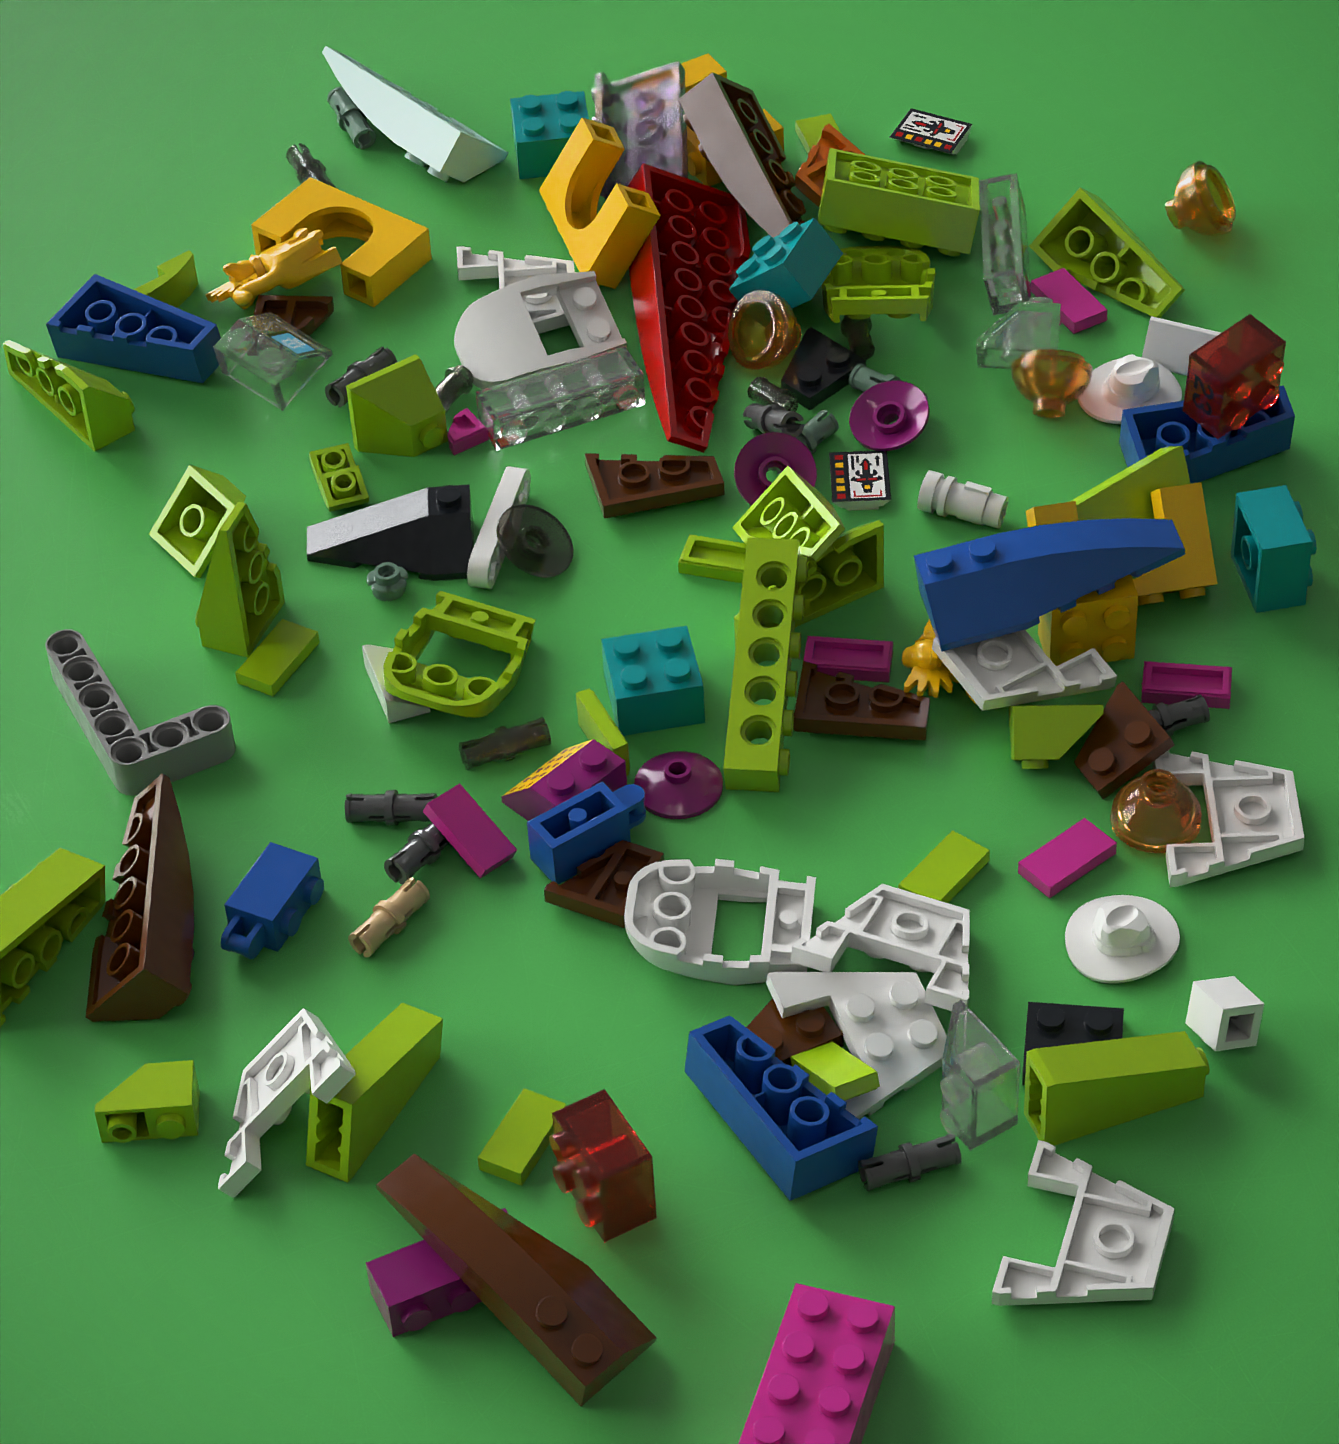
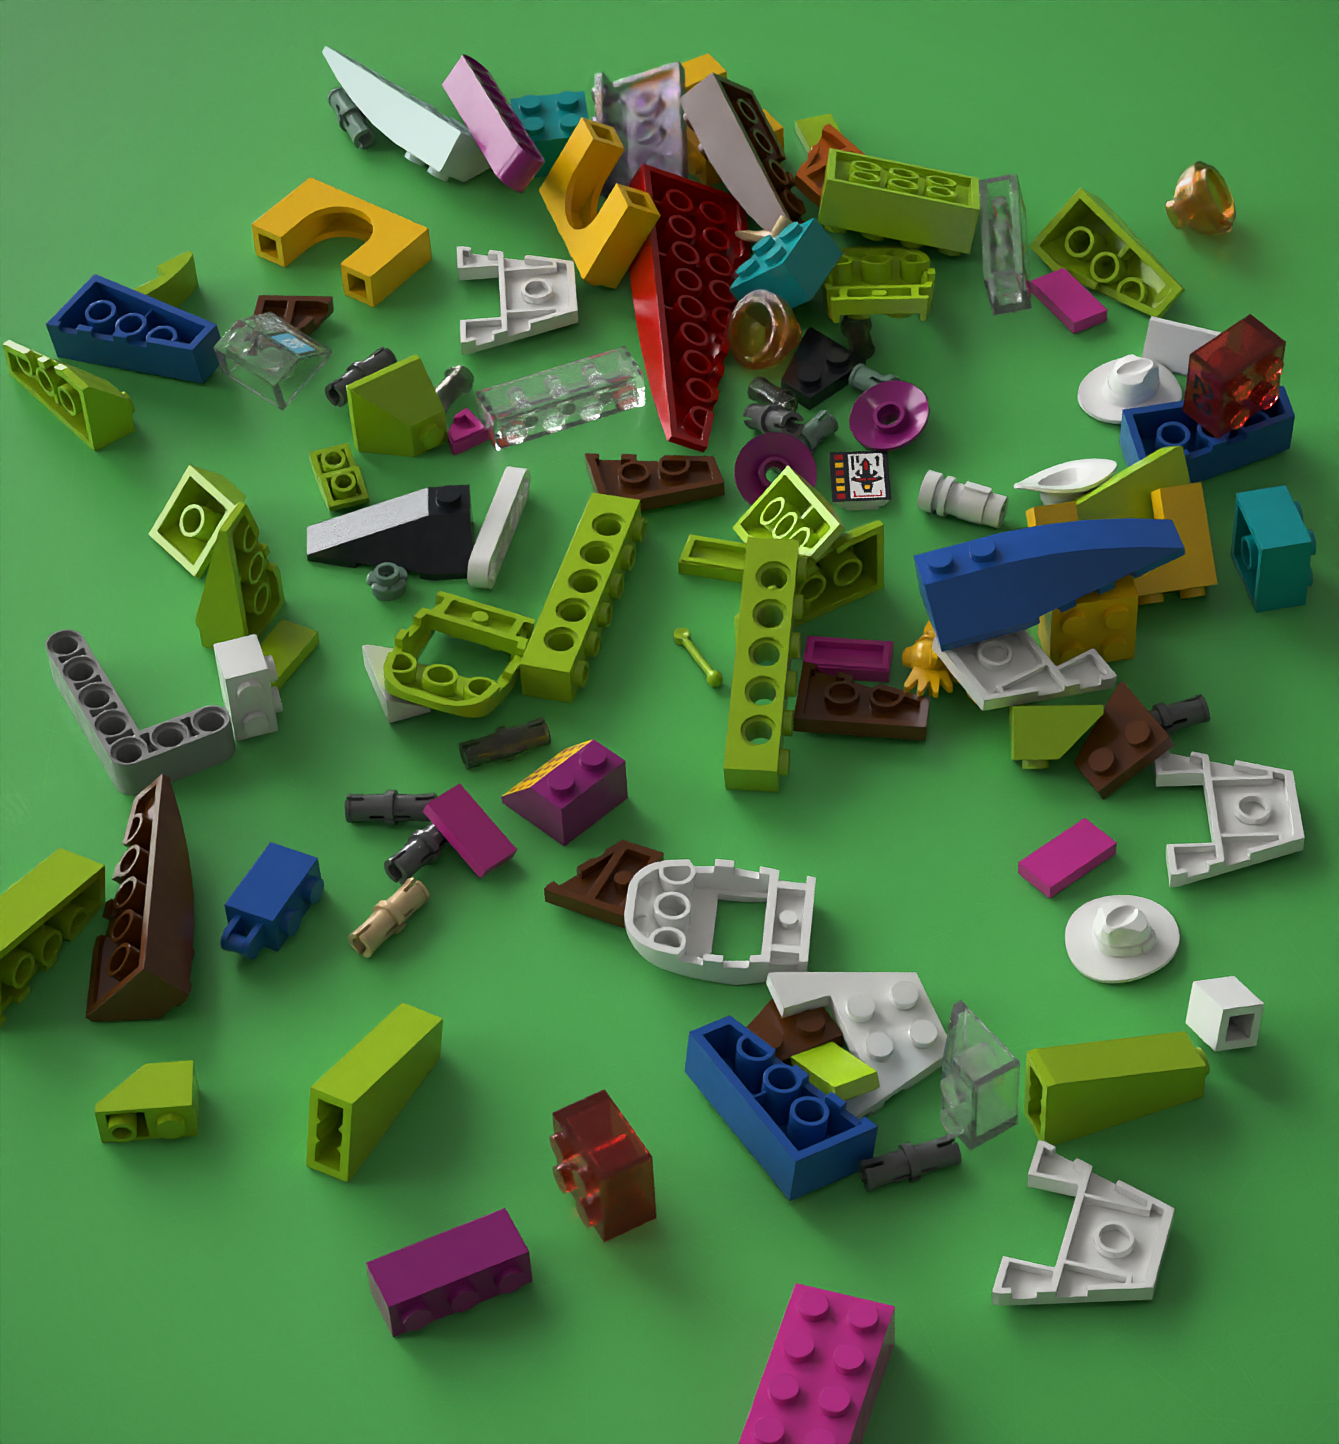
(247, 688): none -> white brick
(273, 1081): white wing -> none
(280, 265): yellow animal -> none
(306, 165): clear smoke pin -> none
(493, 123): none -> beam
(501, 341): white slope -> none
(520, 1137): lime tile -> none
(527, 1282): reddish brown wedge -> none
(534, 541): clear smoke dish -> none
(582, 598): none -> lime brick
(583, 828): blue brick -> none
(599, 725): lime tile -> none
(653, 680): teal brick -> none
(679, 784): magenta dish -> none
(682, 637): none -> lime hinge
(755, 236): none -> tan bar
(902, 929): white wing -> none
(932, 132): piece -> none
(946, 868): lime tile -> none
(1022, 329): clear slope -> none
(1051, 379): clear orange piece -> none
(1068, 479): none -> white hat
(1069, 1024): black wing -> none
(1156, 812): clear orange piece -> none
(1179, 682): dark pink tile -> none

